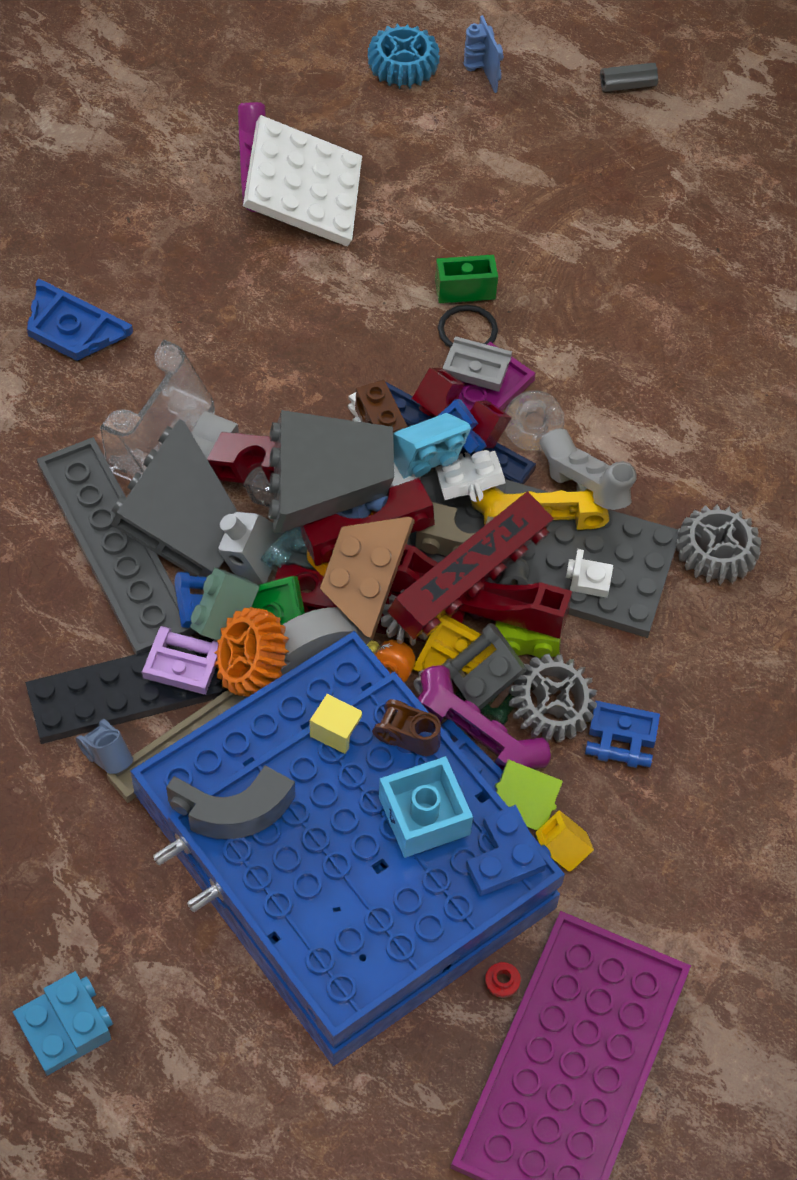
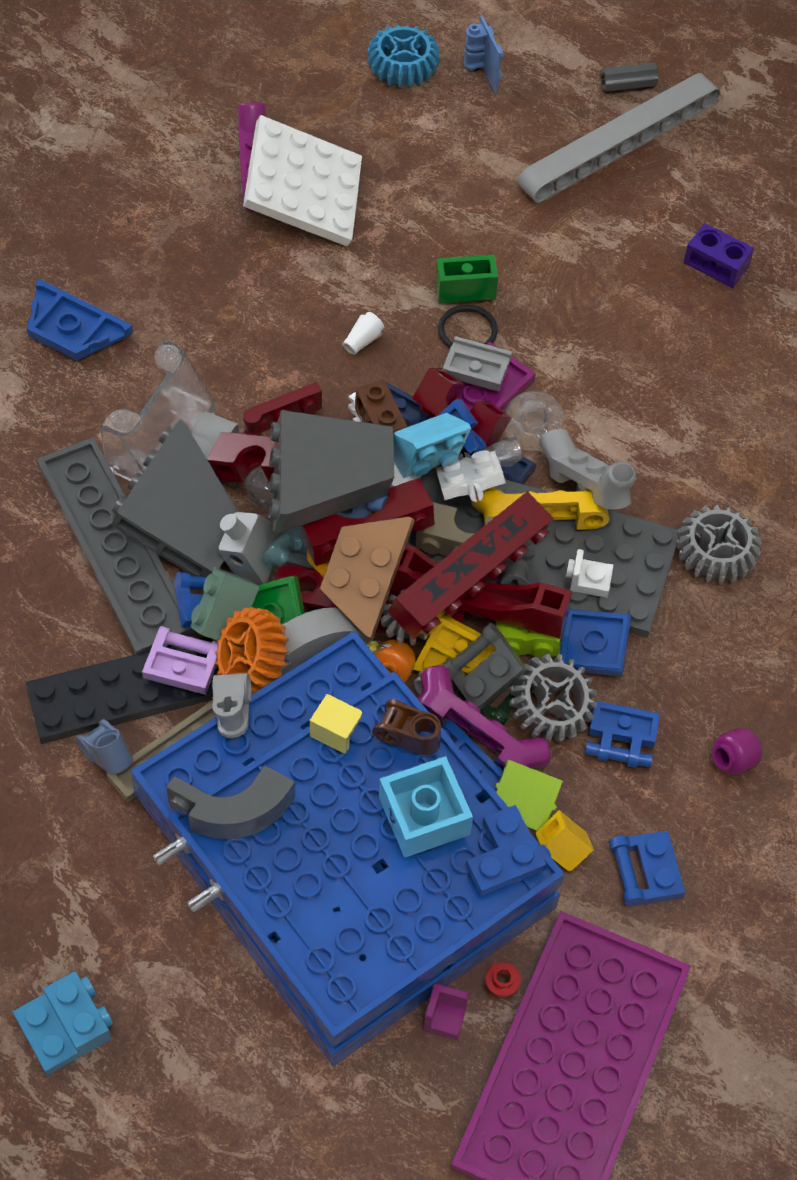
(231, 703): none -> light grey piece
(303, 400): none -> dark red plate
(364, 332): none -> white cone
(446, 1011): none -> magenta panel
(507, 451): none -> clear cone
(596, 641): none -> blue plate
(618, 137): none -> light grey beam
(657, 867): none -> blue plate
(718, 255): none -> dark purple brick
(737, 751): none -> magenta head

